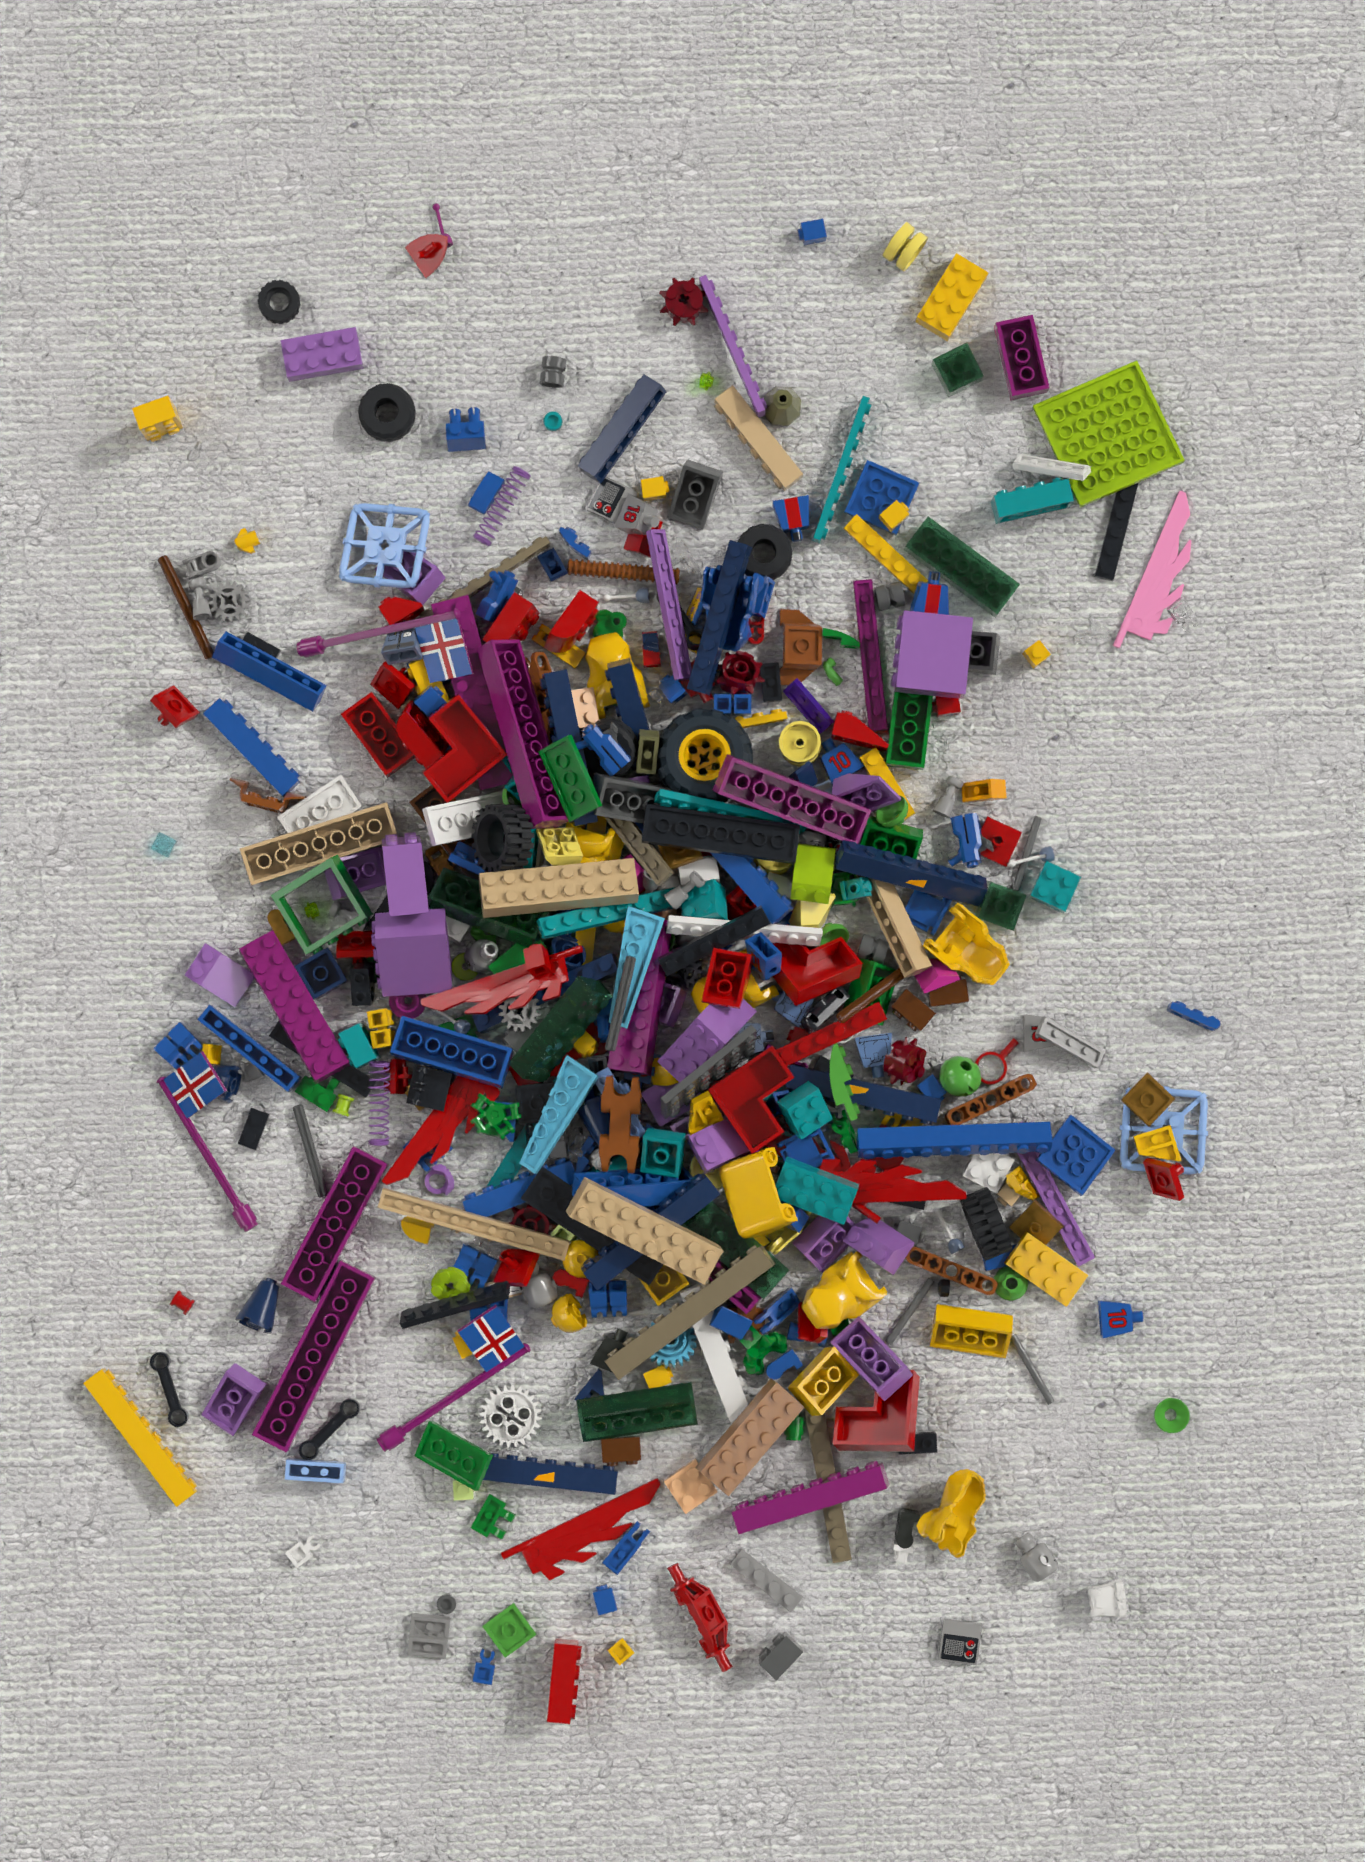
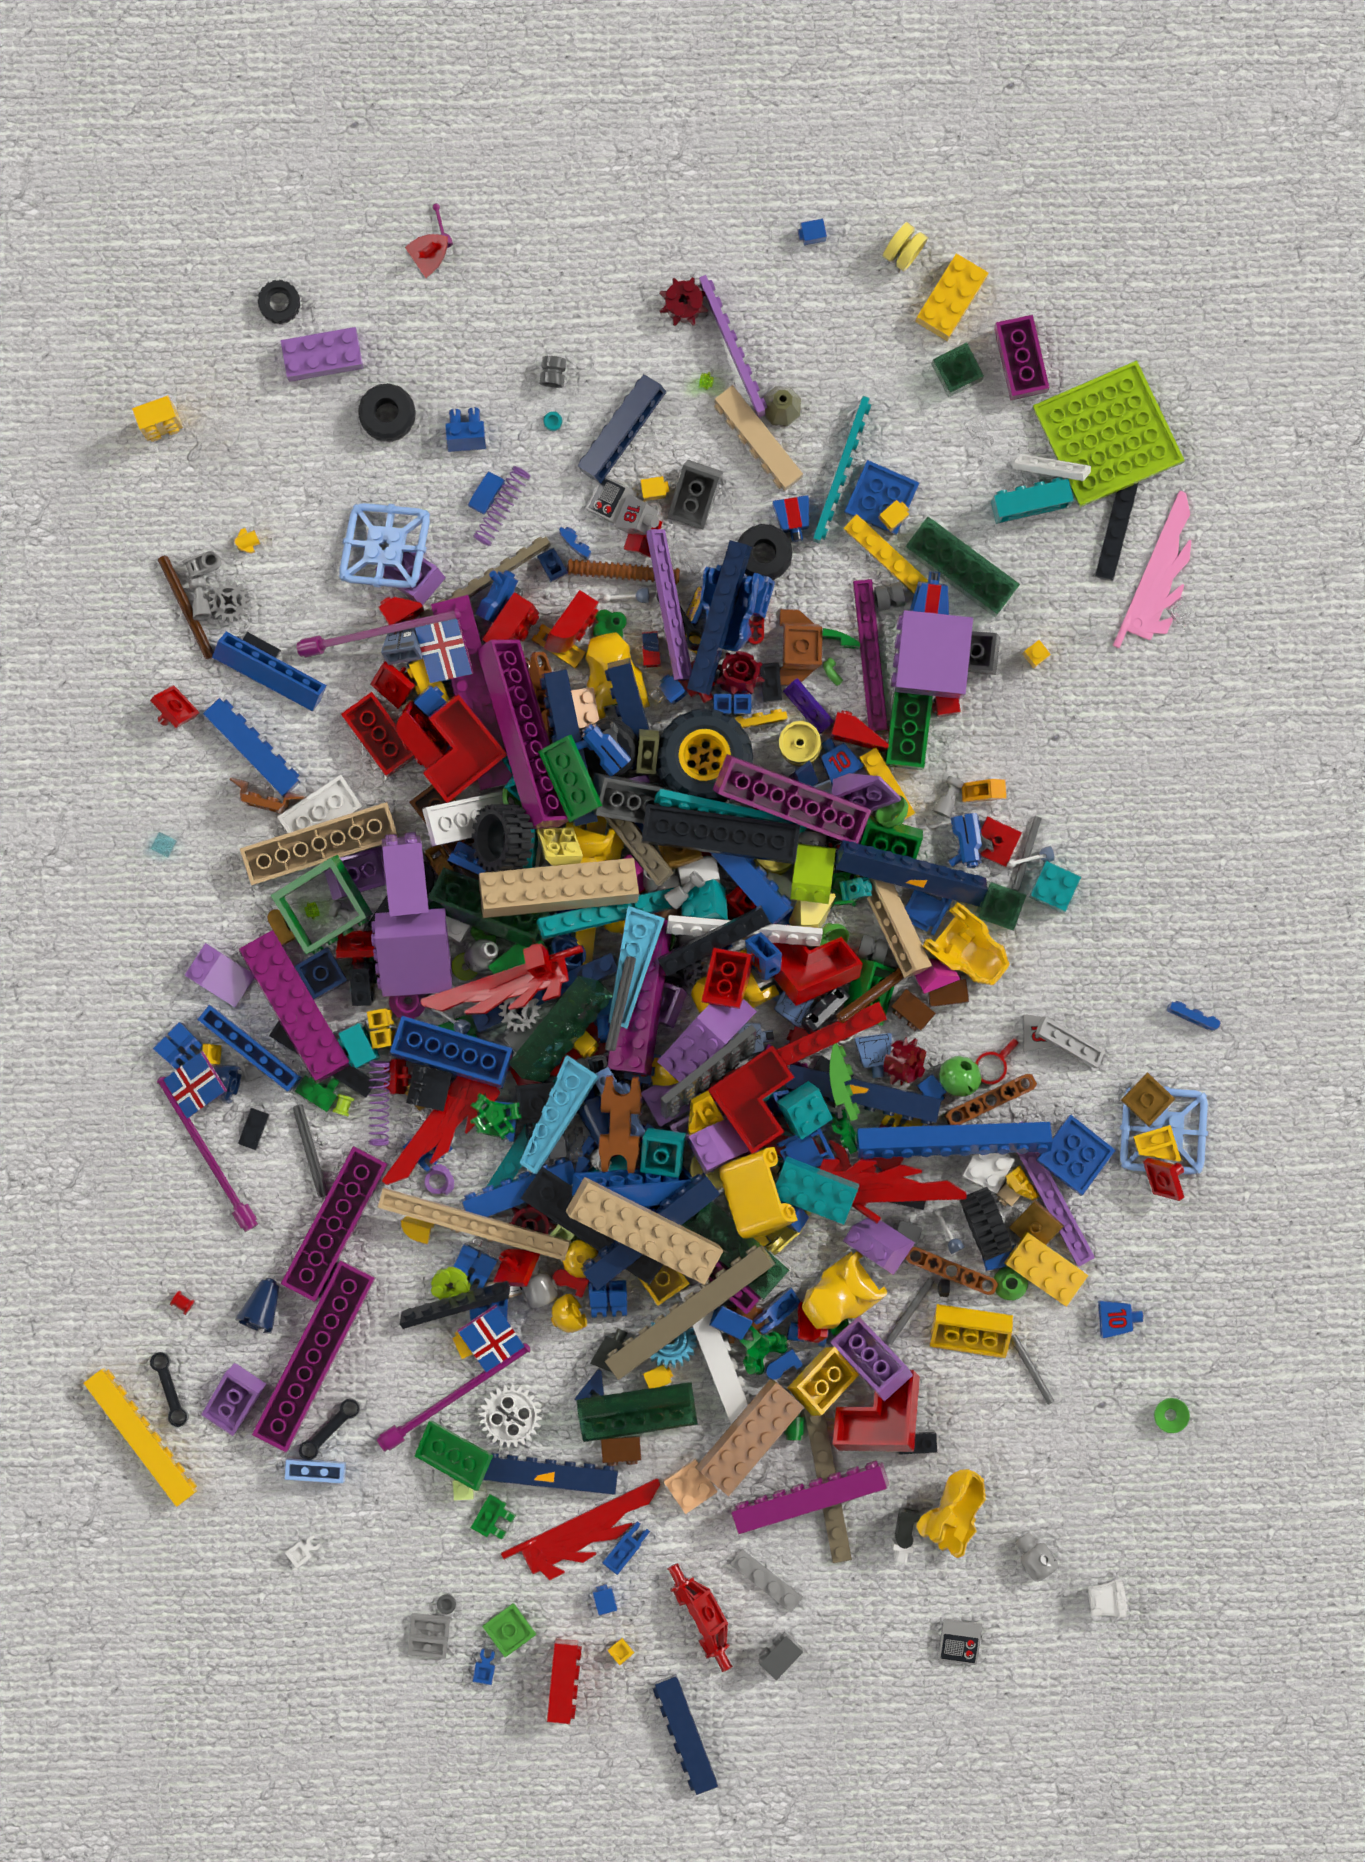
(686, 1734): none -> dark blue brick
(823, 1241): medium lavender slope -> none

